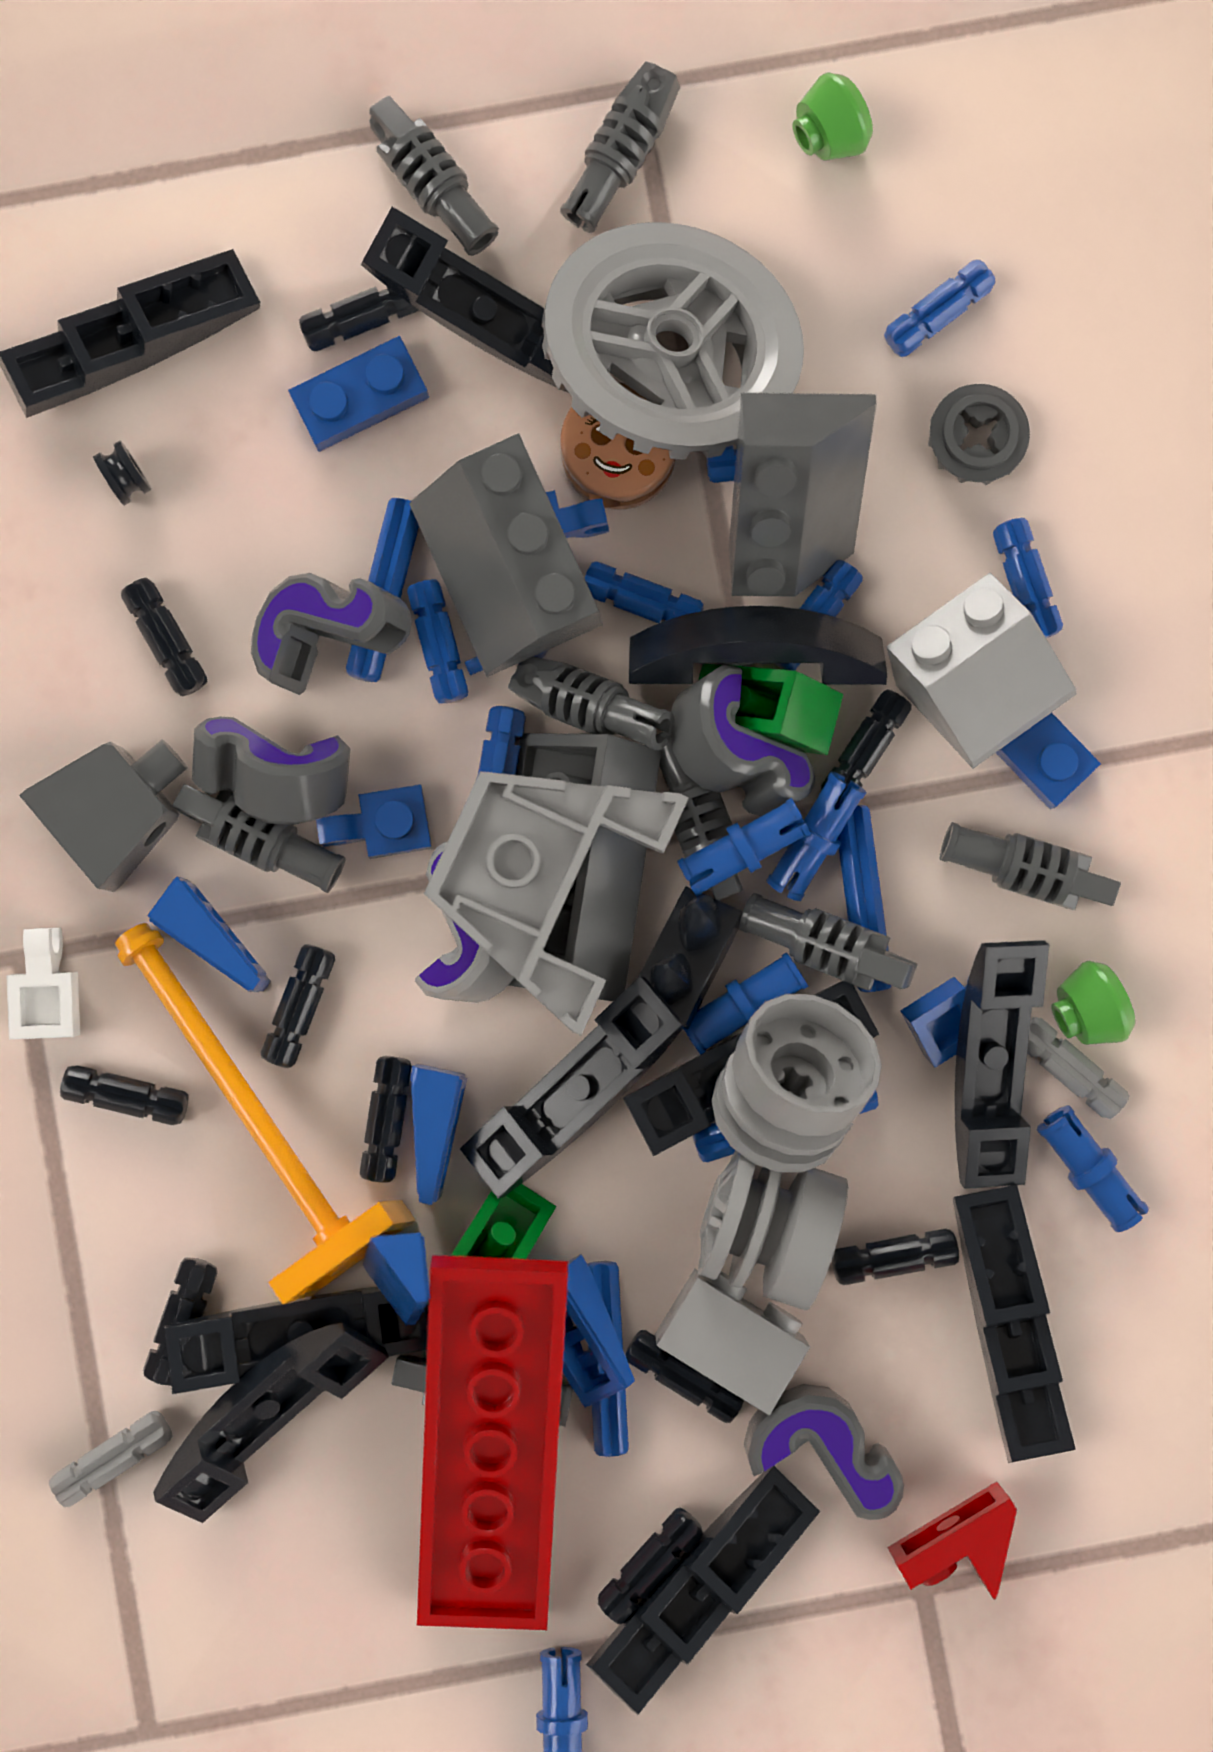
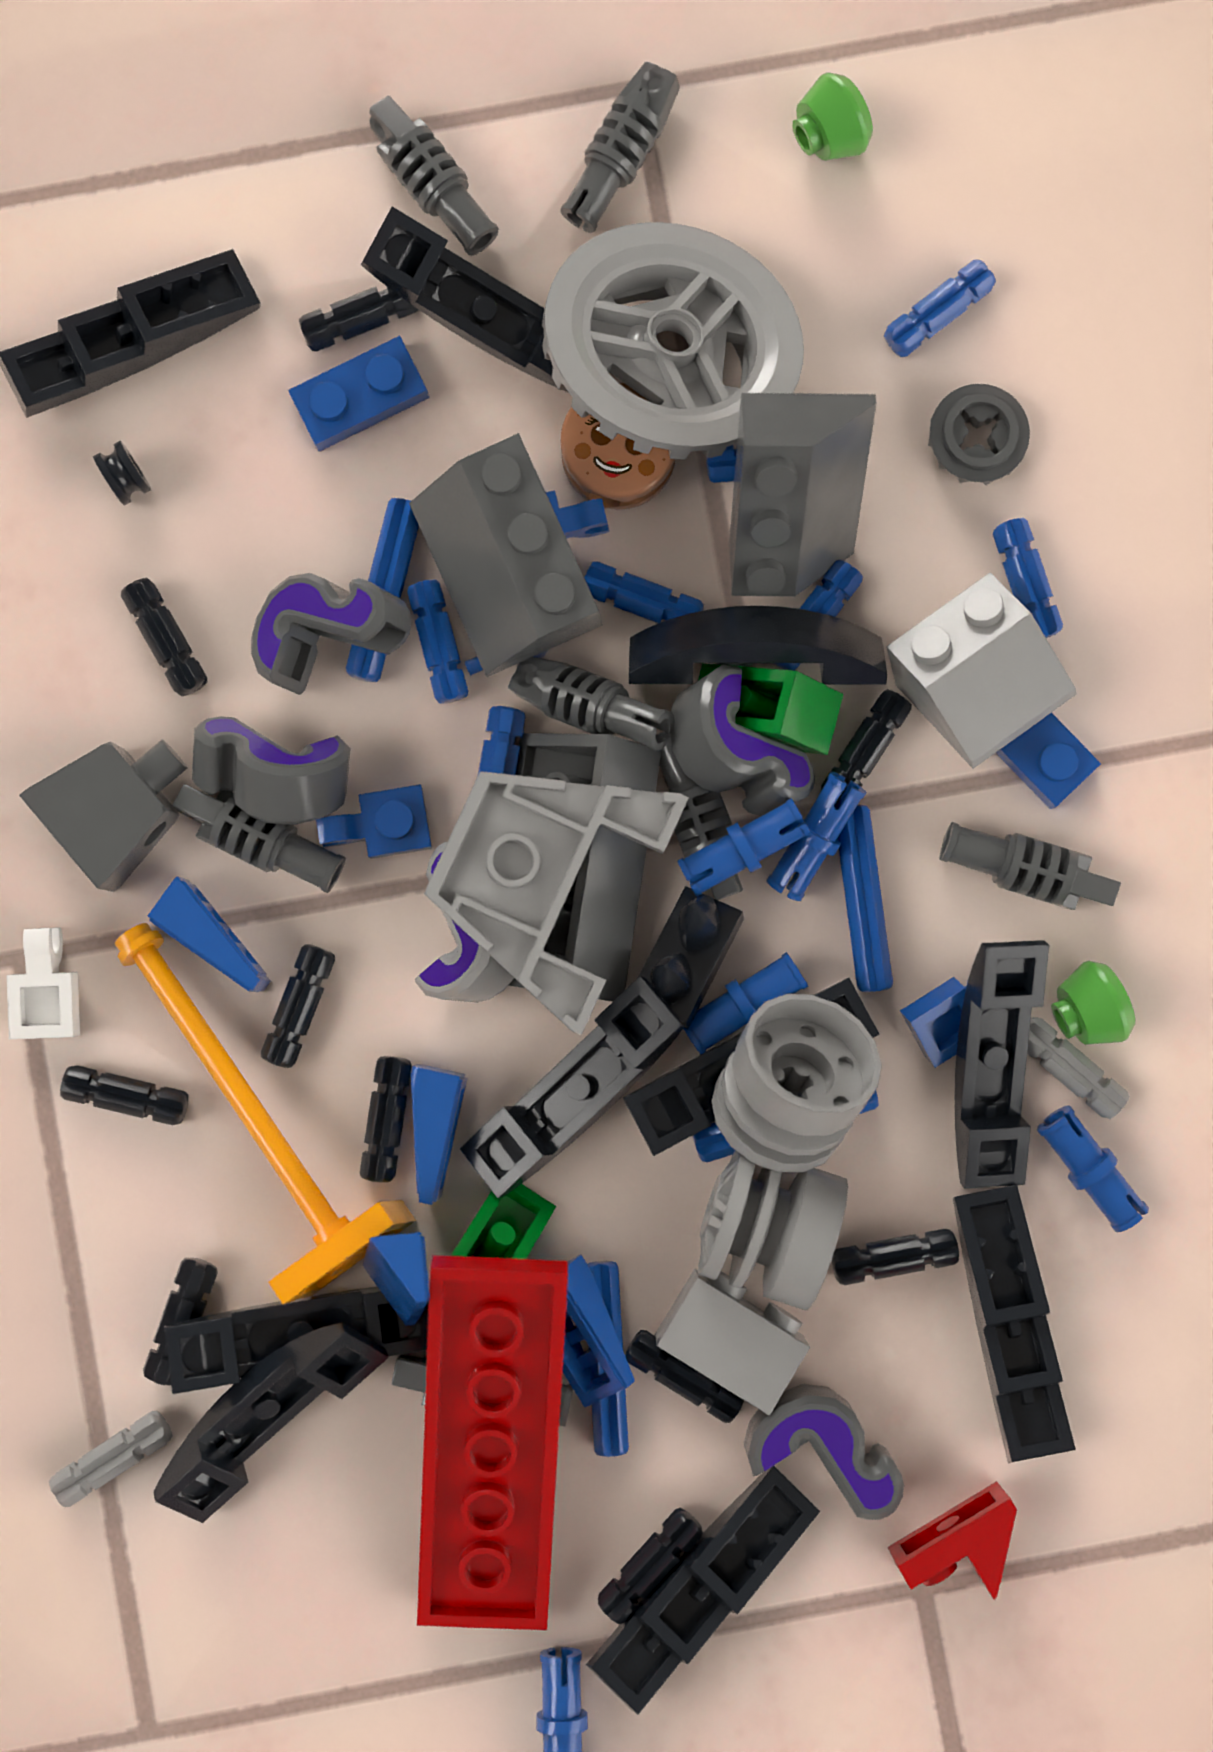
(828, 943): dark grey hinge -> none

